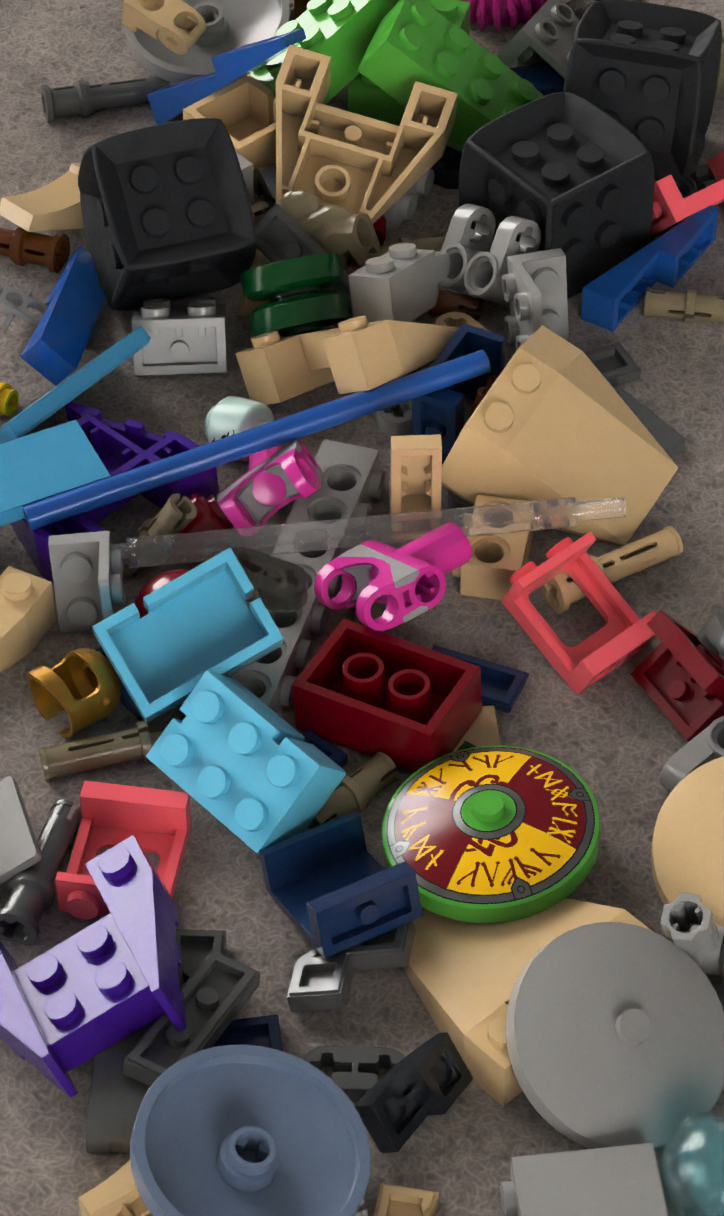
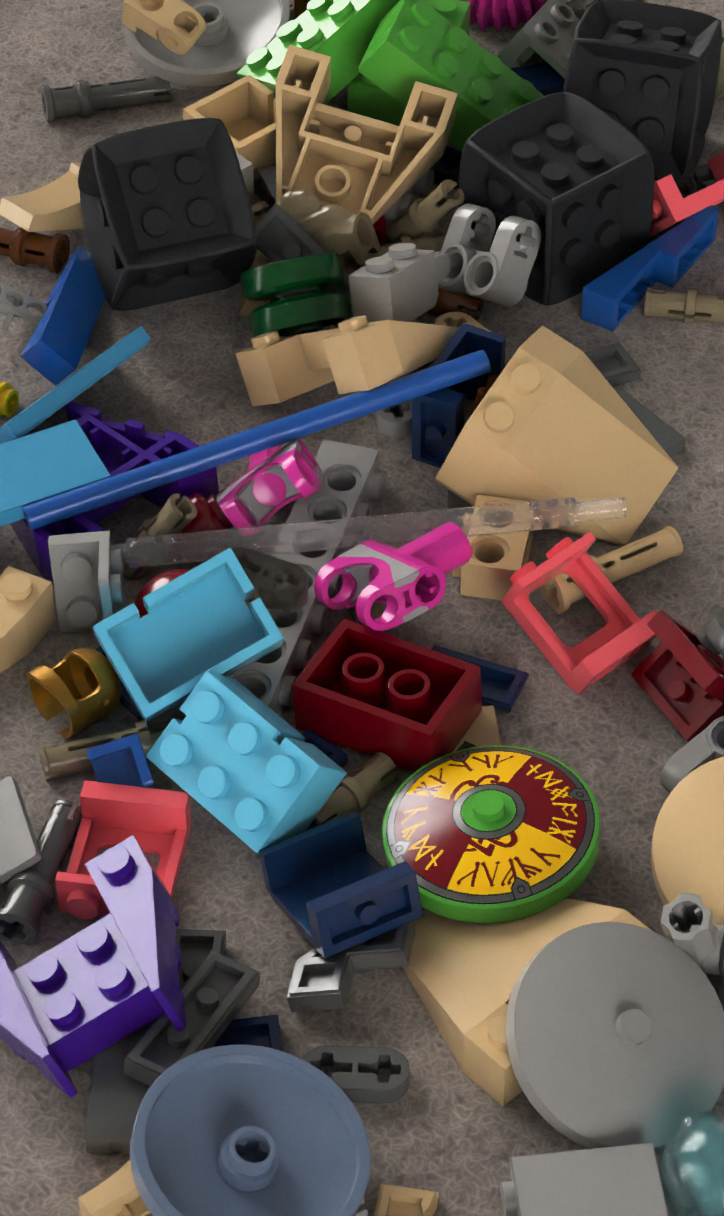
(121, 762): none -> blue panel
(182, 337): light grey bracket -> none
(229, 67): blue slope -> none
(235, 416): light aqua head -> none
(413, 1089): black slope -> none
(415, 473): tan slope -> none
(427, 212): none -> dark tan pin
(536, 295): light grey bracket -> none

